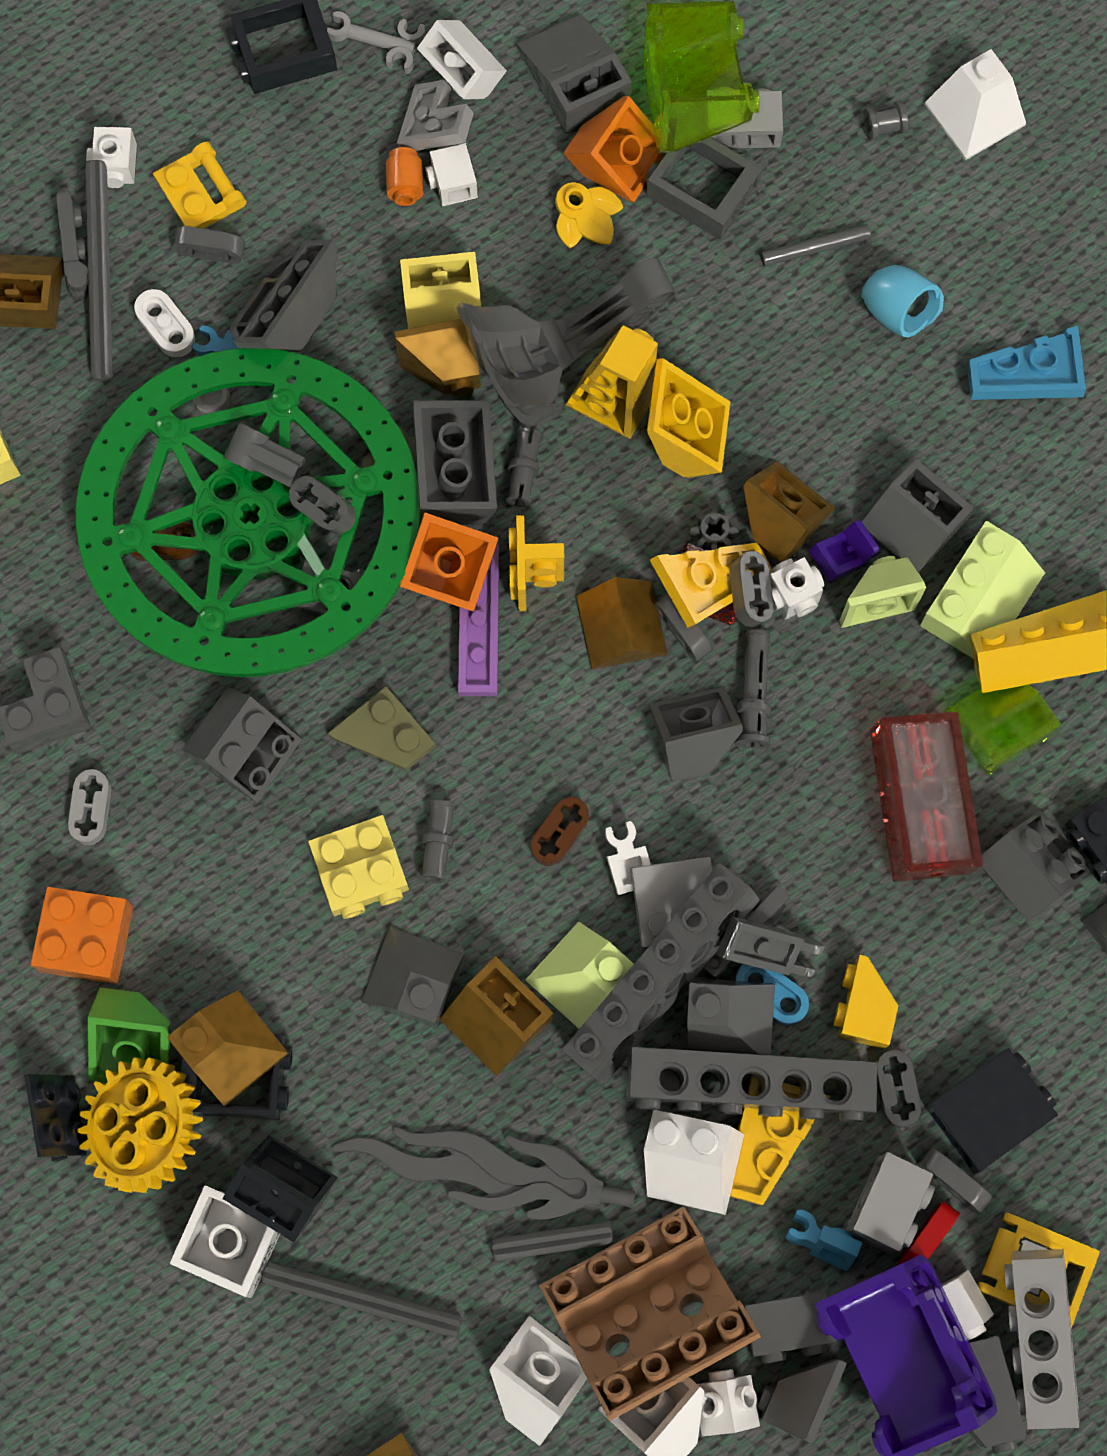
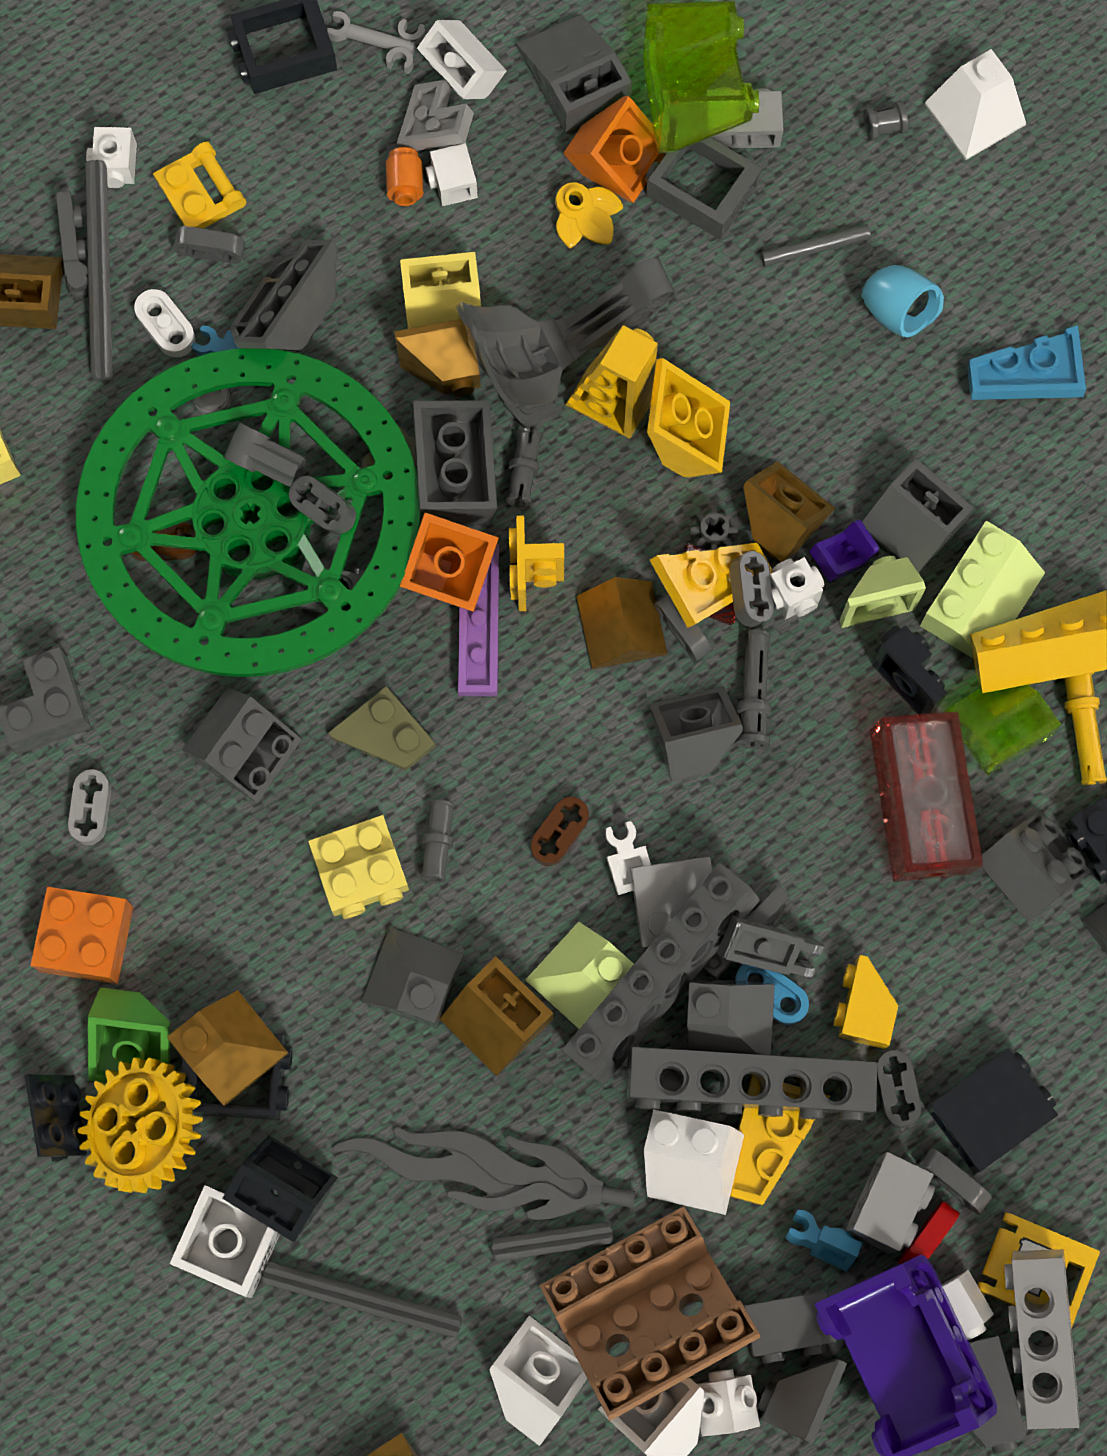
(902, 664): none -> black plate
(1082, 706): none -> yellow pin

